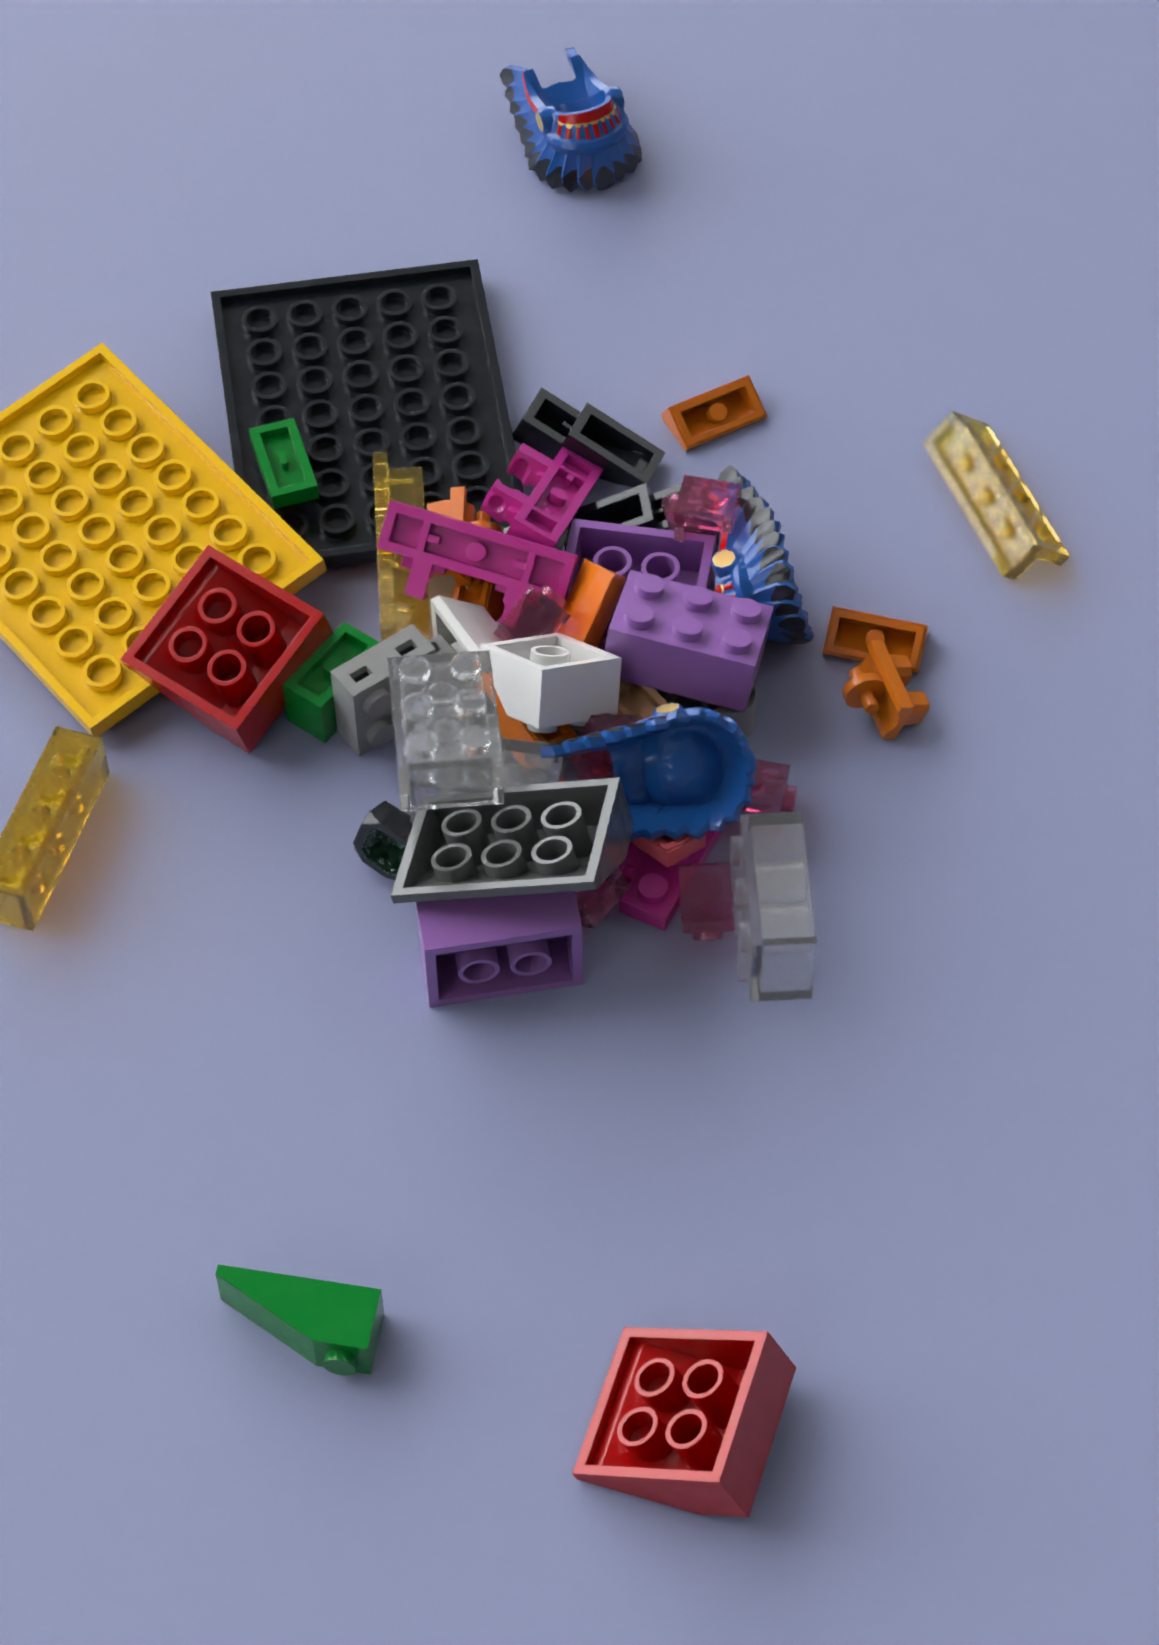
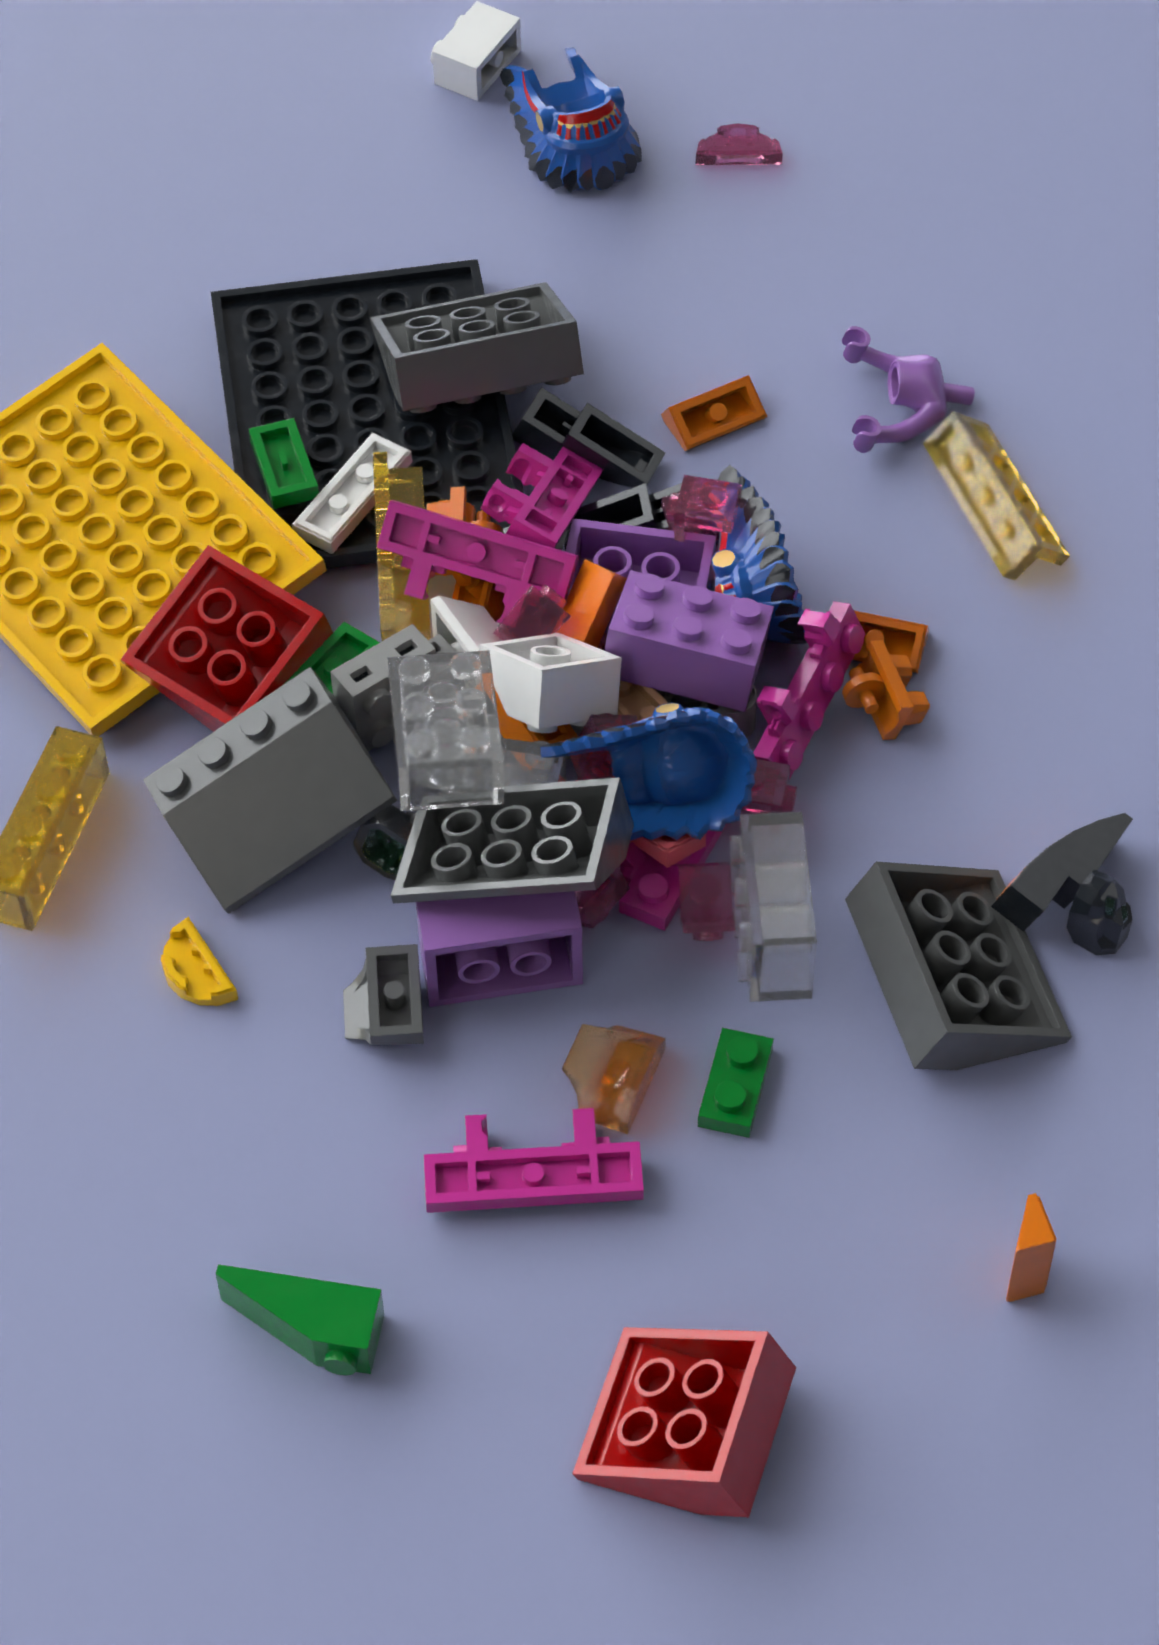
(193, 969): none -> yellow tile
(269, 790): none -> dark grey slope
(347, 496): none -> white tile
(386, 998): none -> dark grey slope
(476, 50): none -> white brick
(478, 347): none -> dark grey slope
(528, 1177): none -> dark pink hinge
(613, 1071): none -> clear orange slope
(735, 1082): none -> green plate
(738, 146): none -> clear pink tile
(800, 709): none -> dark pink hinge
(912, 383): none -> medium lavender piece
(953, 966): none -> dark grey slope
(1032, 1253): none -> orange slope
(1059, 871): none -> black slope
(1099, 915): none -> black rock

